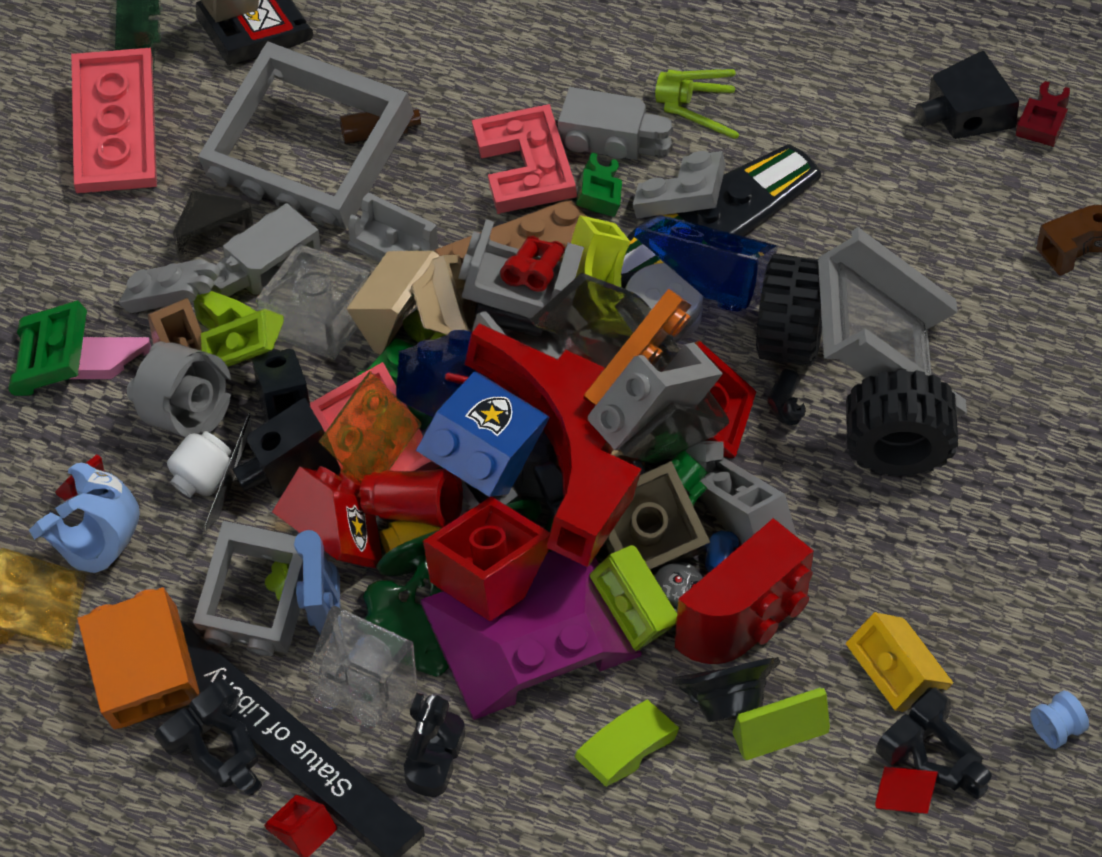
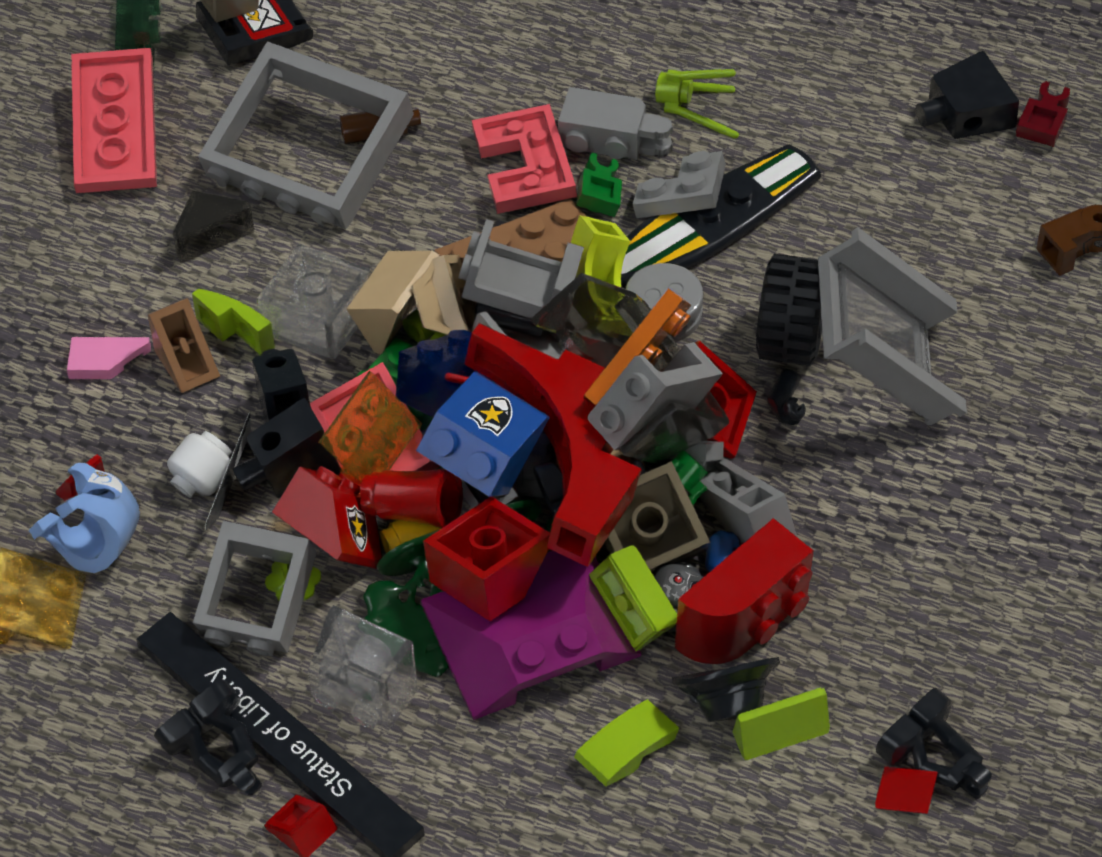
(57, 351): green plate -> none
(138, 658): orange brick -> none
(168, 285): light grey hinge -> none
(180, 389): light grey brick -> none
(243, 337): lime slope -> none
(262, 249): light grey hinge -> none
(320, 579): medium blue plate -> none
(389, 228): light grey hinge -> none
(432, 745): black piece -> none
(533, 272): red piece -> none
(710, 260): clear blue slope -> none
(896, 660): yellow panel -> none
(901, 423): black tyre -> none
(1059, 719): light blue wheel -> none

